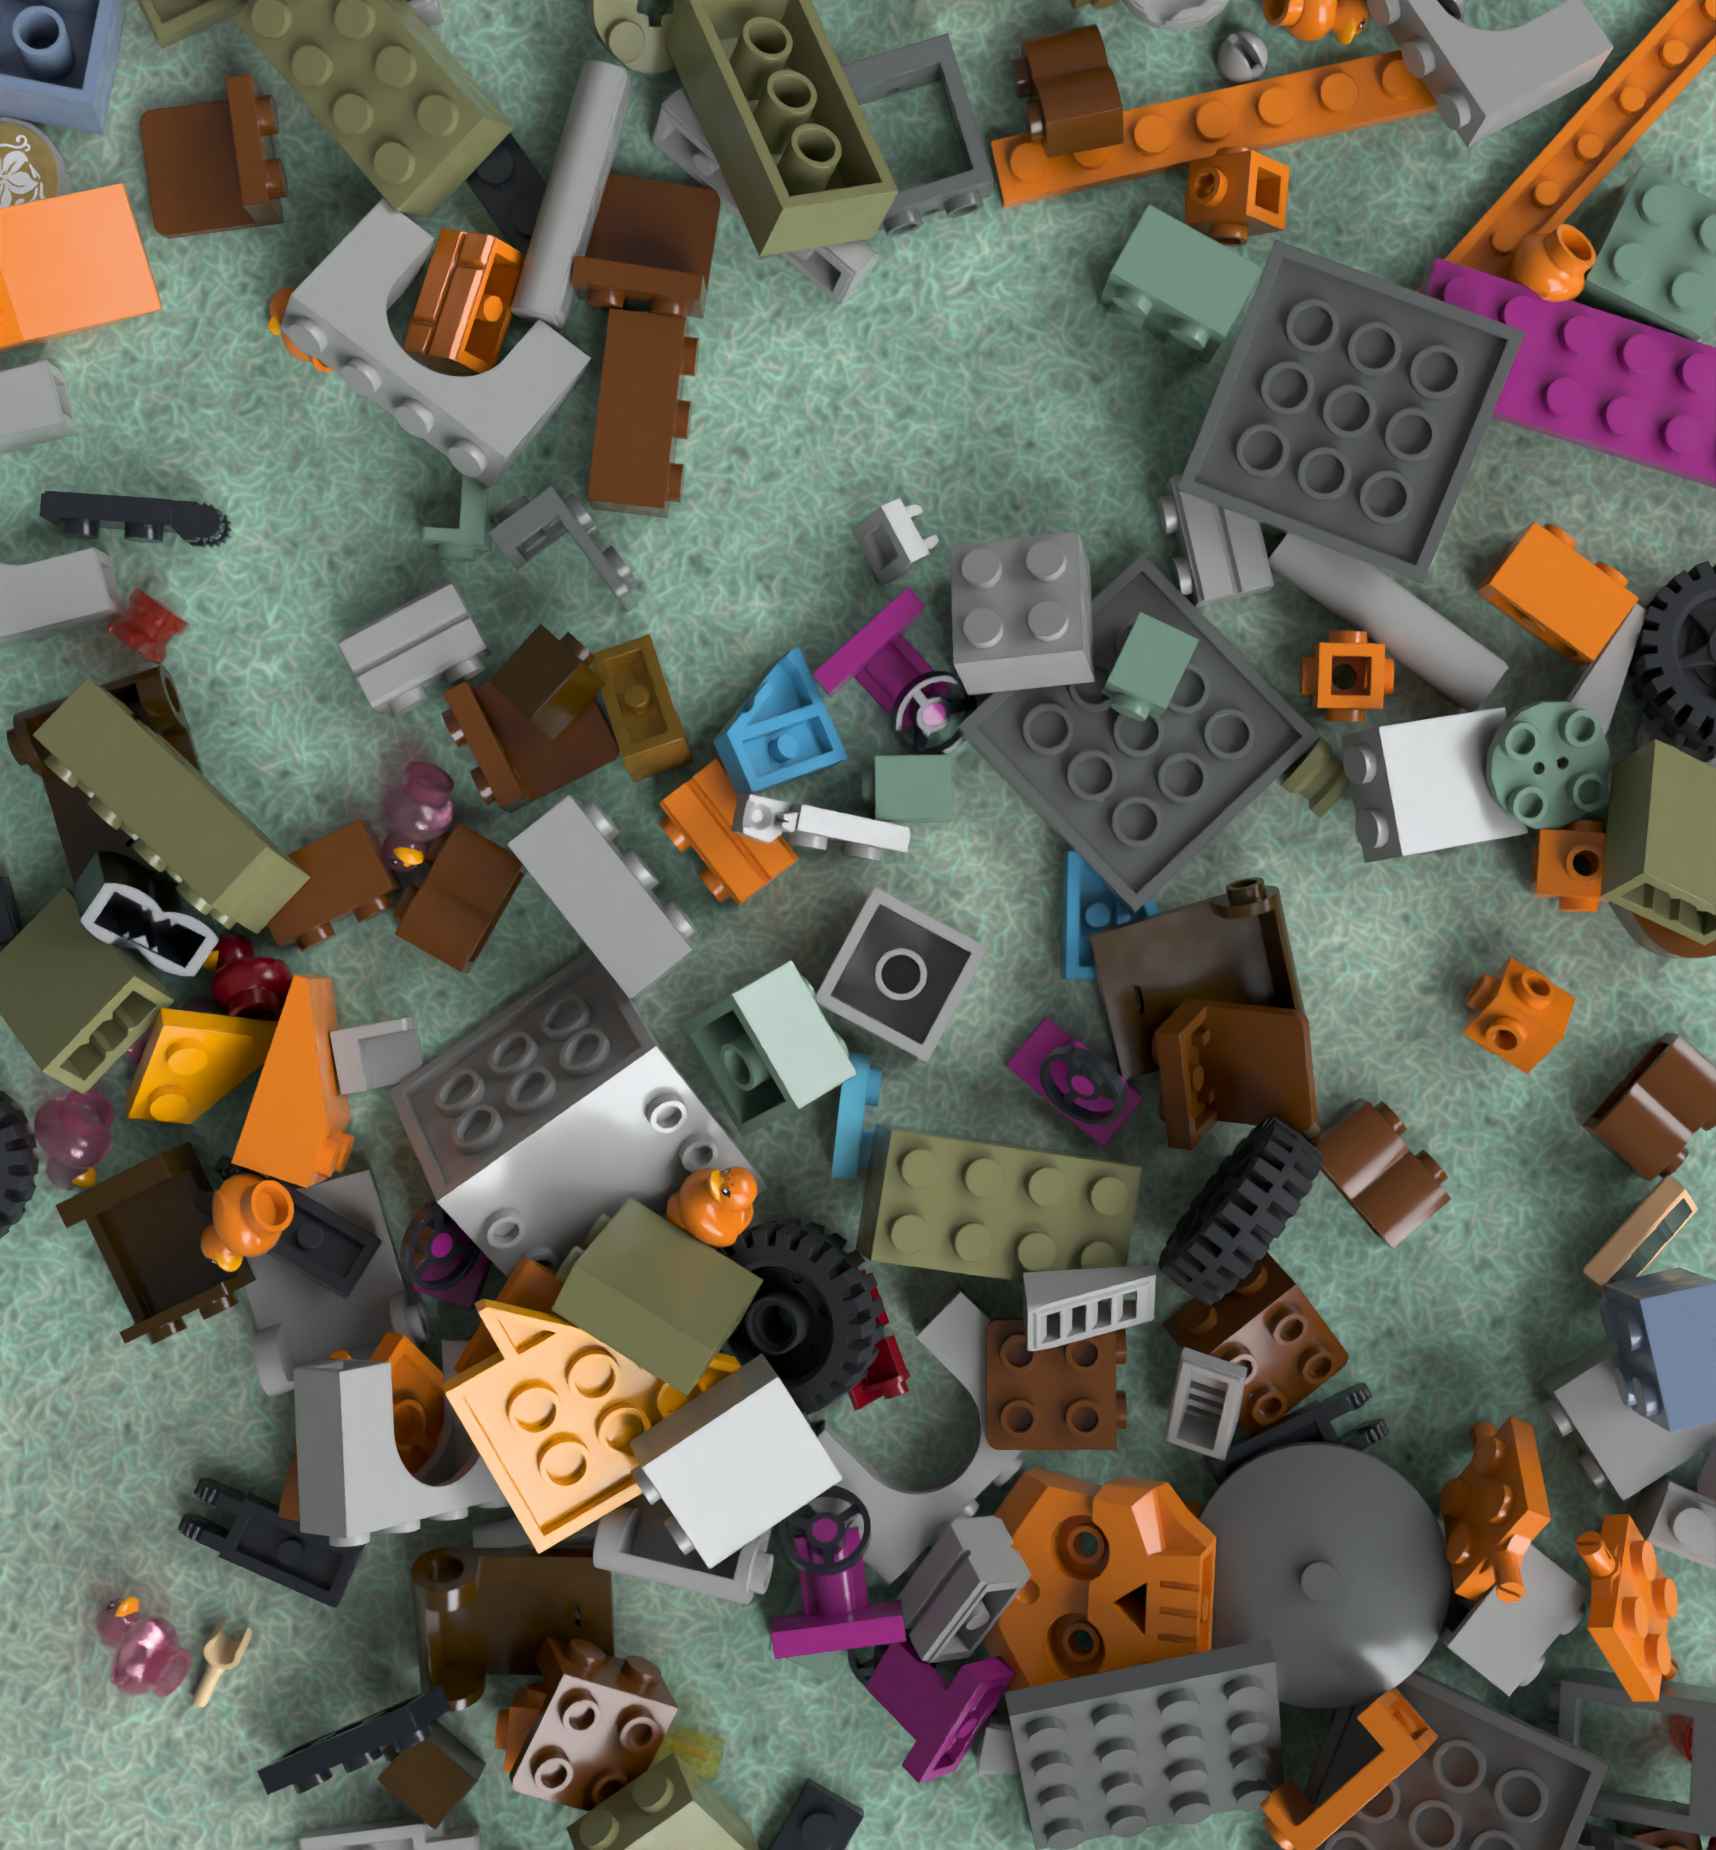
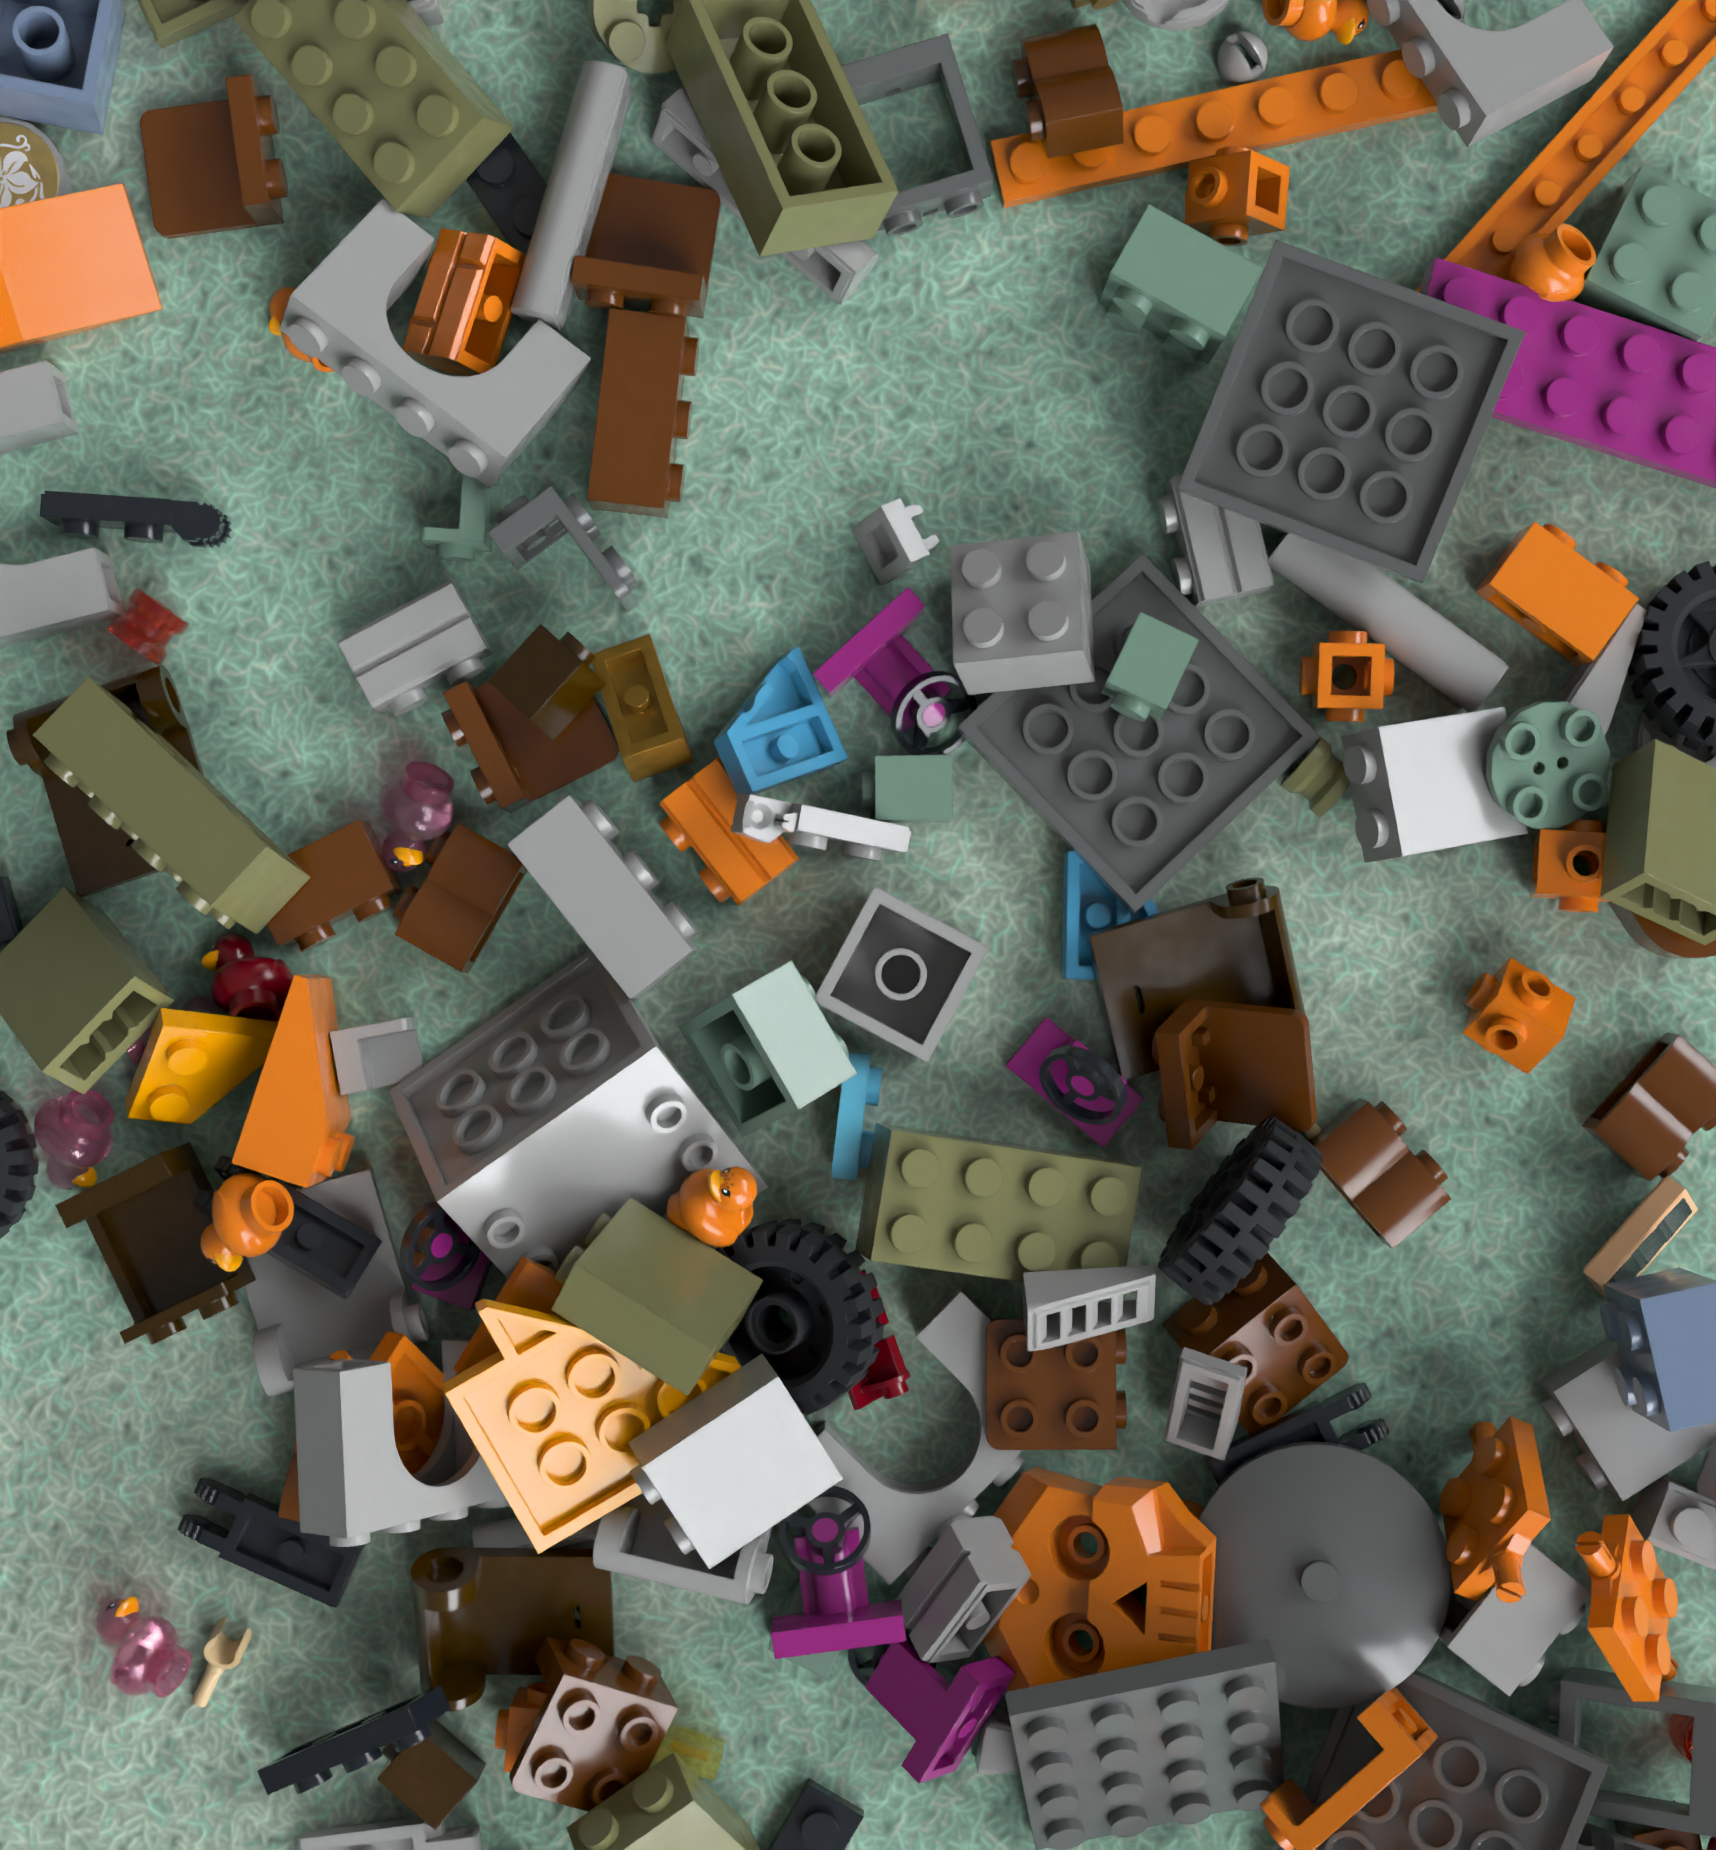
(134, 911): black brick -> none

